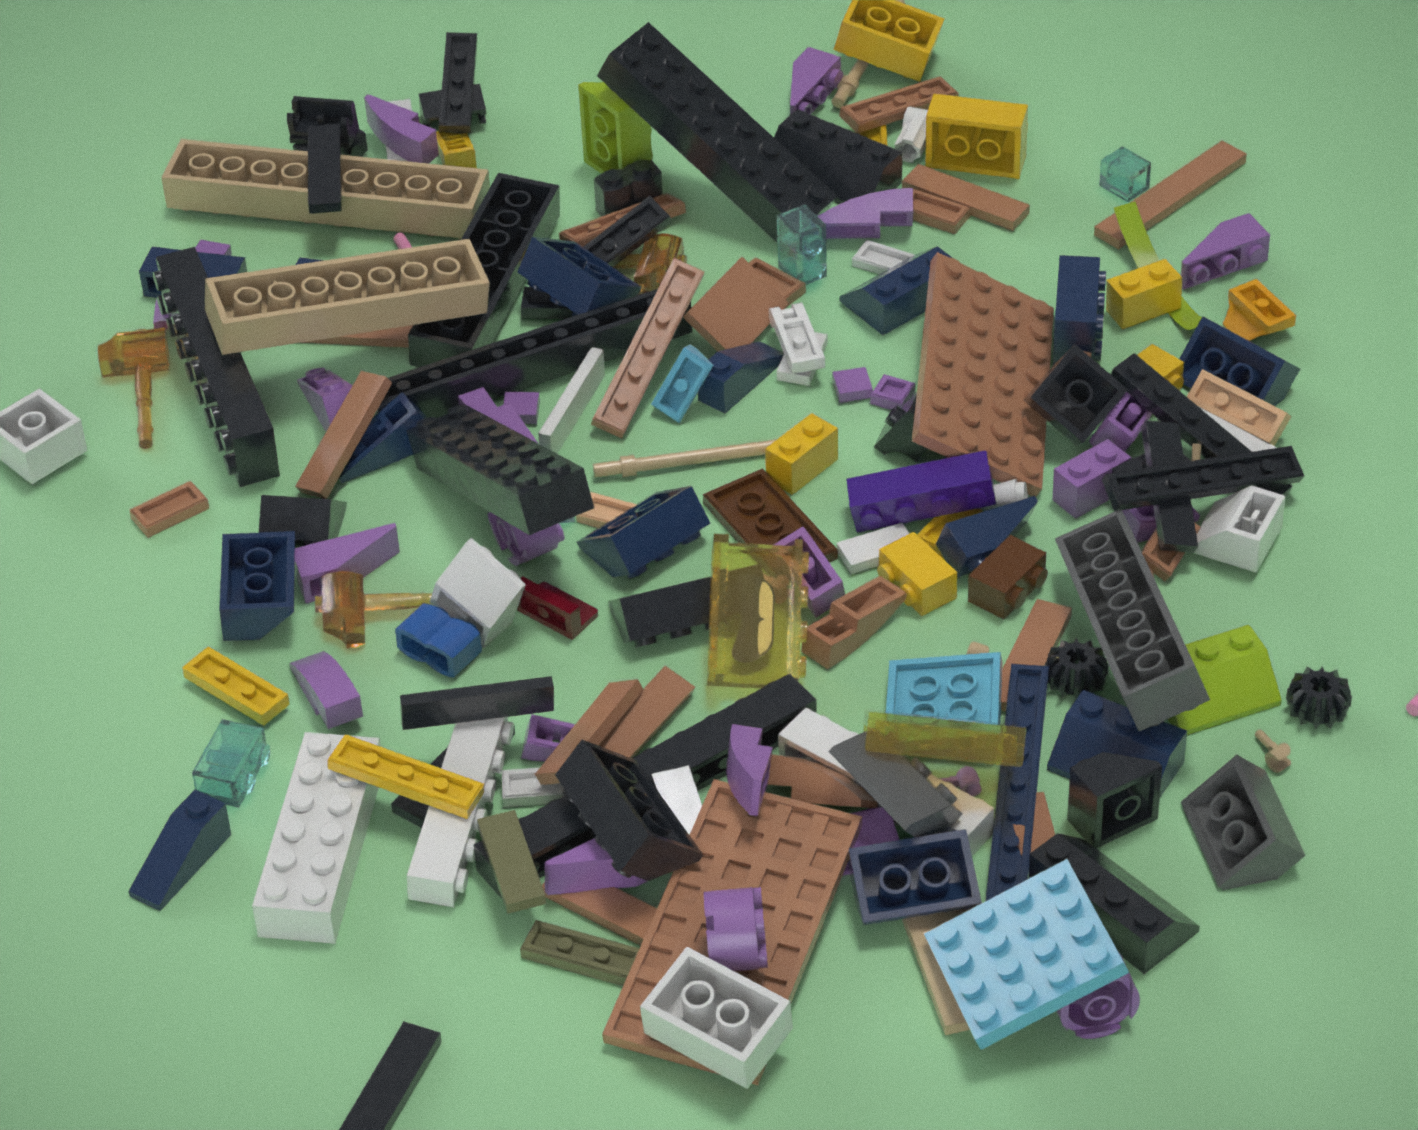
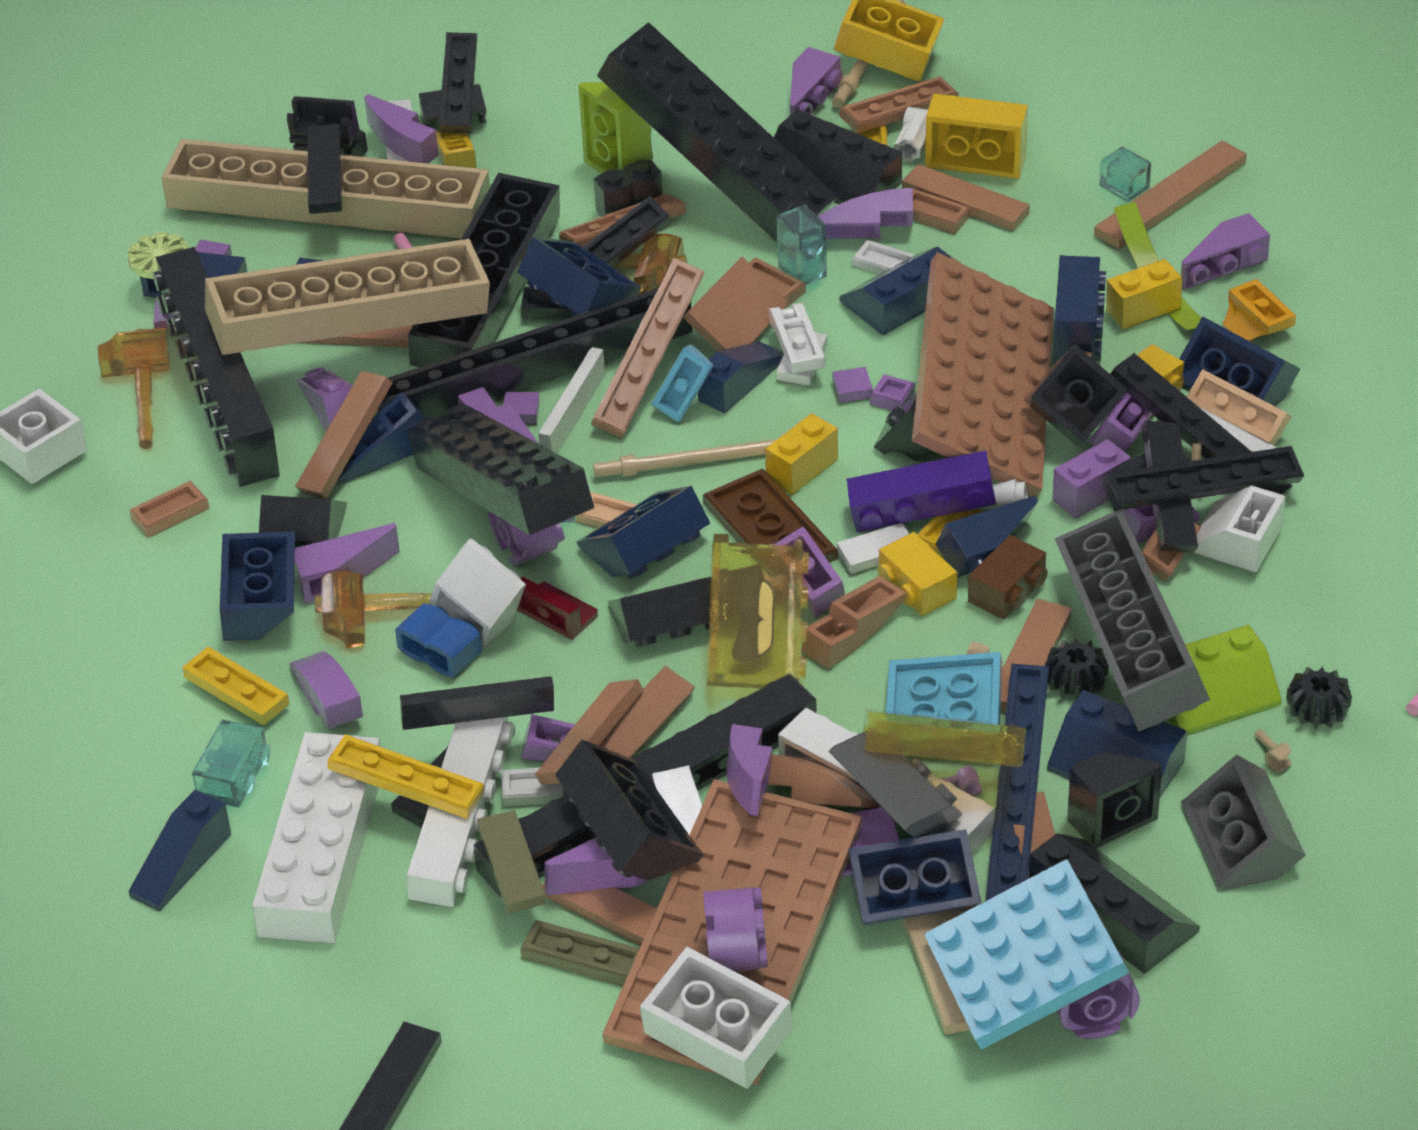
(144, 252): none -> yellowish green wheel

